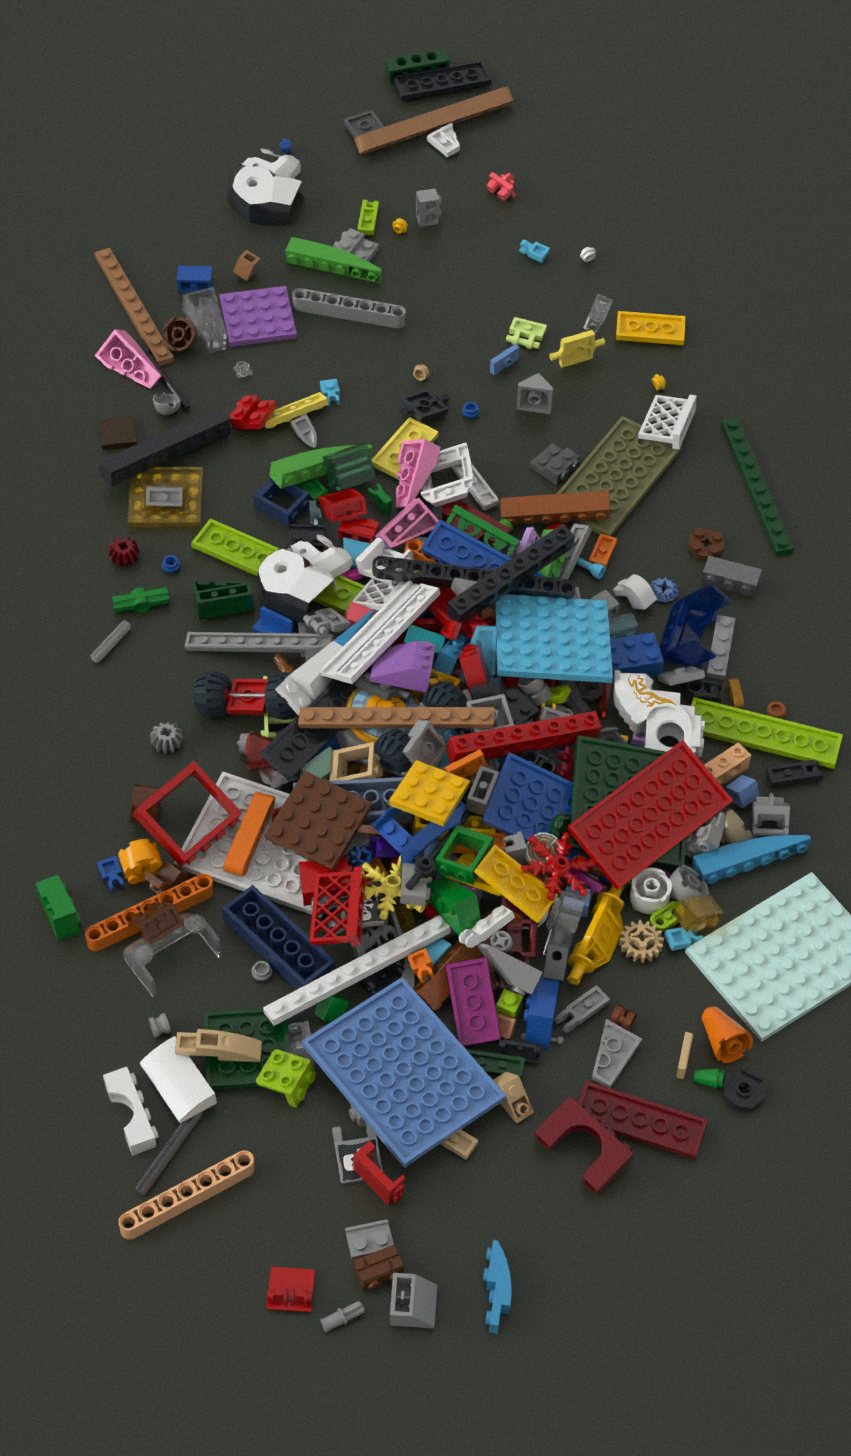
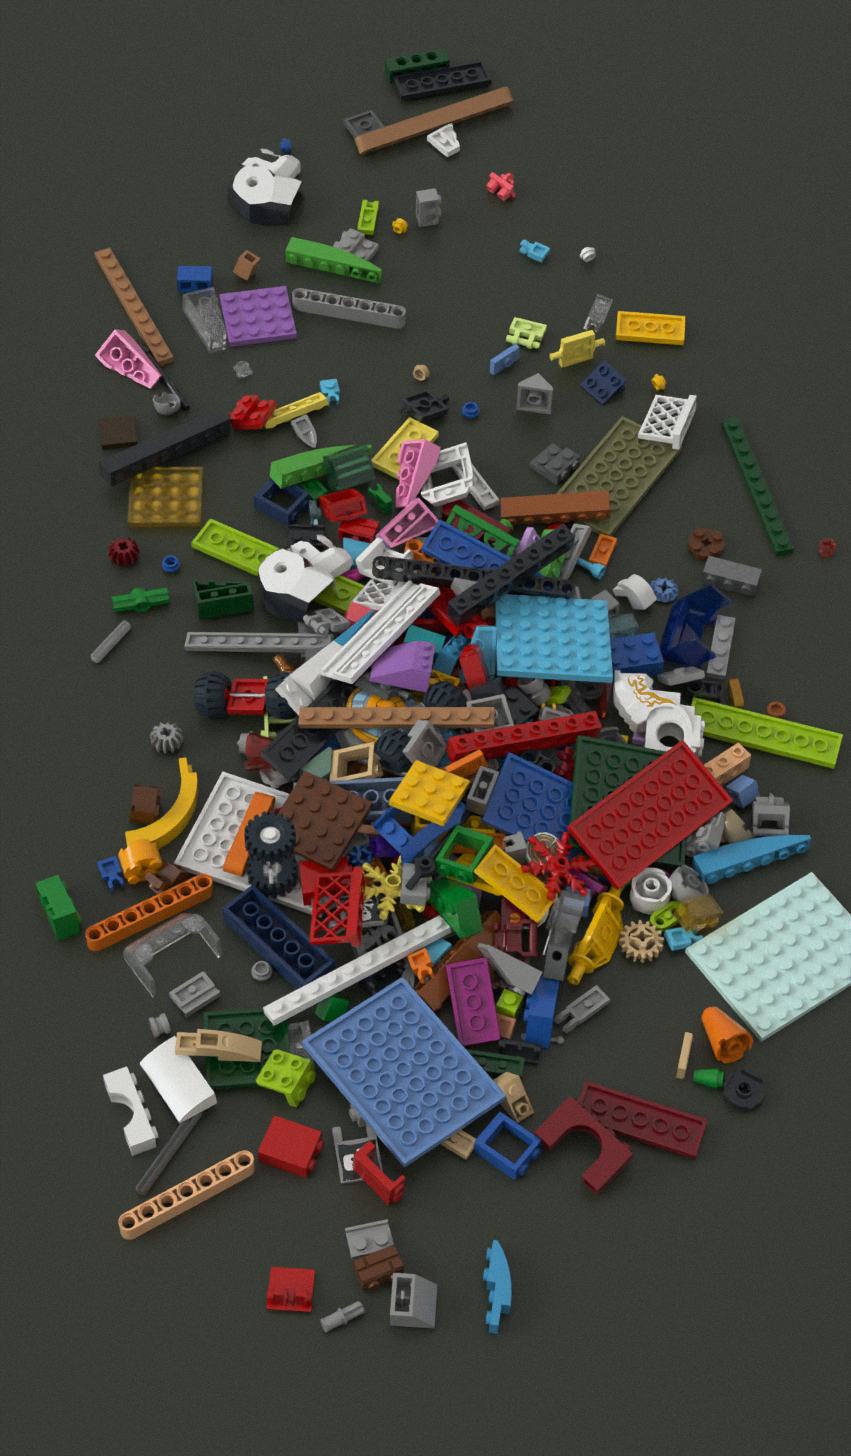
(157, 921): reddish brown bracket -> none
(163, 838): red window -> none
(164, 495): light grey panel -> none
(177, 817): none -> yellow arch
(180, 334): reddish brown cylinder -> none
(194, 994): none -> light grey plate
(271, 845): none -> black plate
(272, 623): blue panel -> none
(290, 1146): none -> red brick
(451, 630): red tile -> none
(482, 1148): none -> blue window
(486, 927): white hinge -> none
(499, 938): light grey wheel -> none
(559, 824): dark green plate -> none
(603, 382): none -> dark blue hinge
(614, 1053): light grey wing -> none
(623, 1017): copper wheel -> none
(794, 773): black plate -> none
(822, 547): none -> clear red bush

